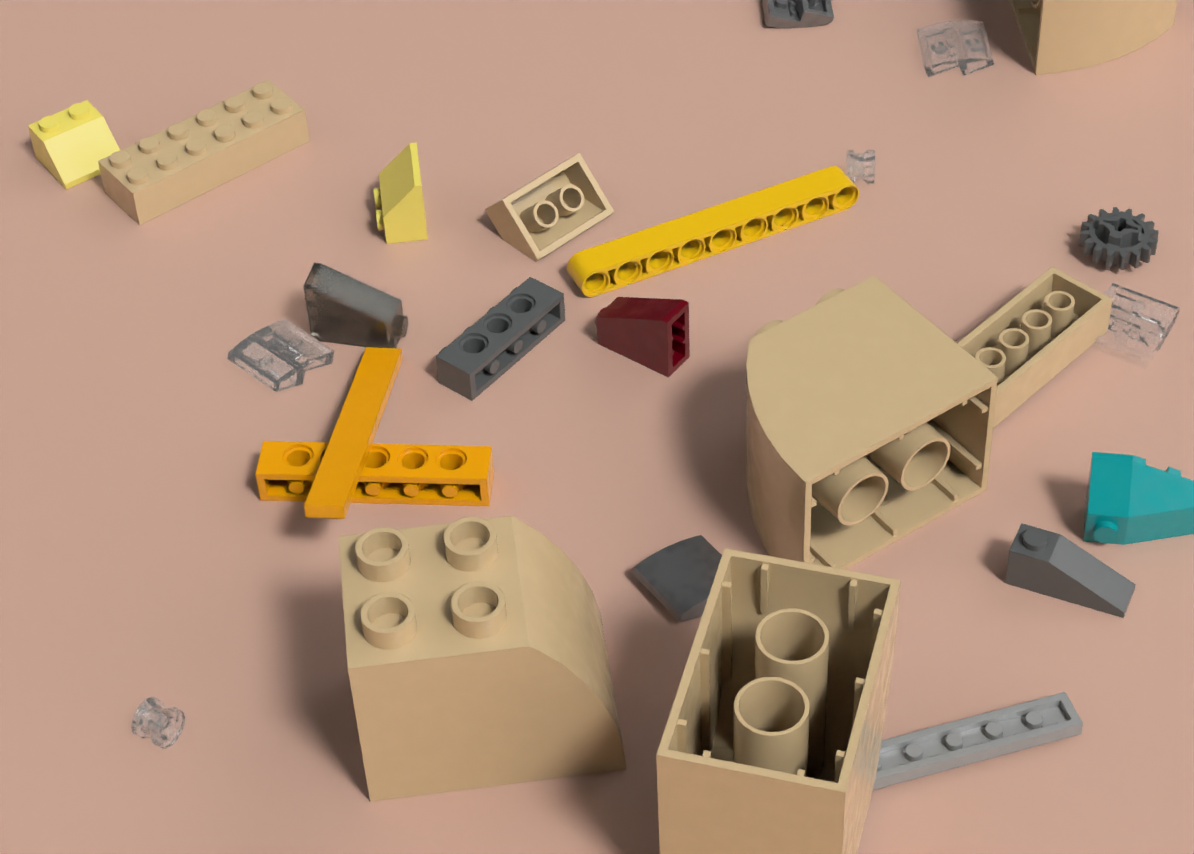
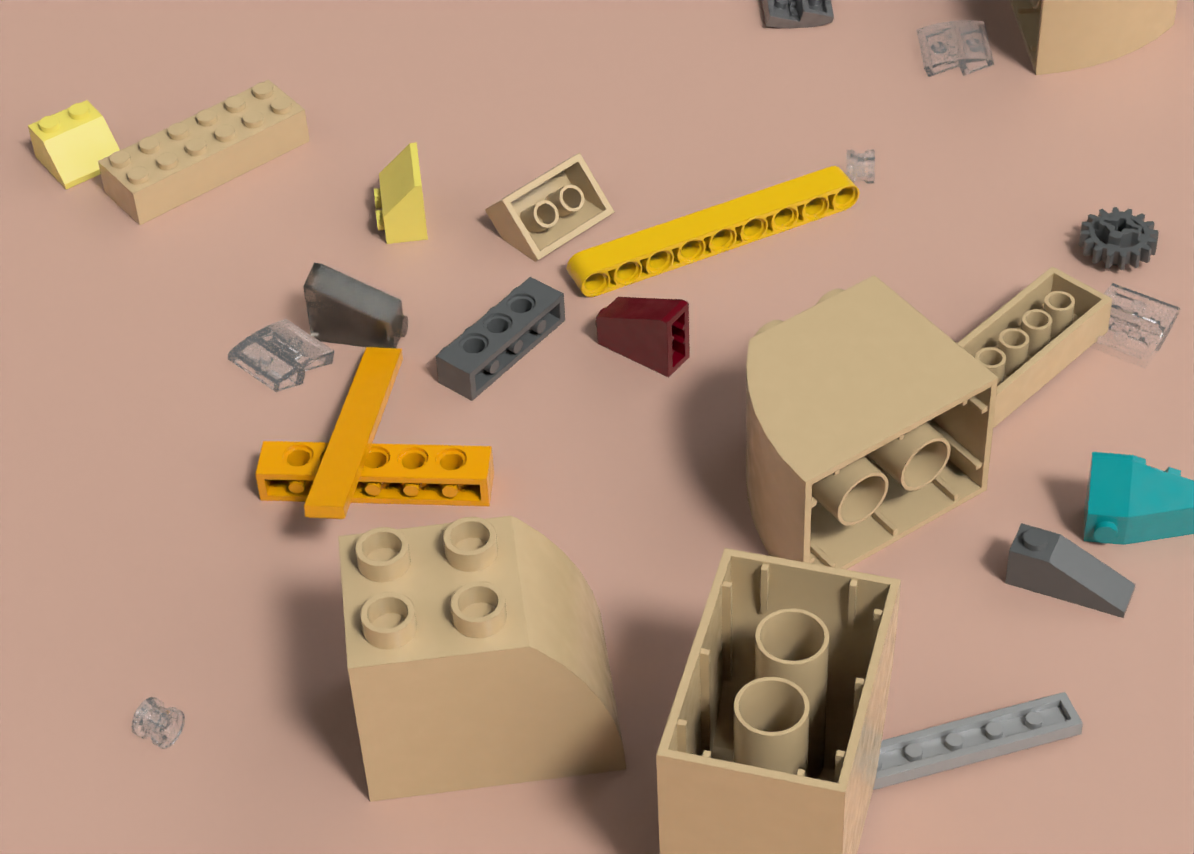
(681, 576): flat silver slope -> none

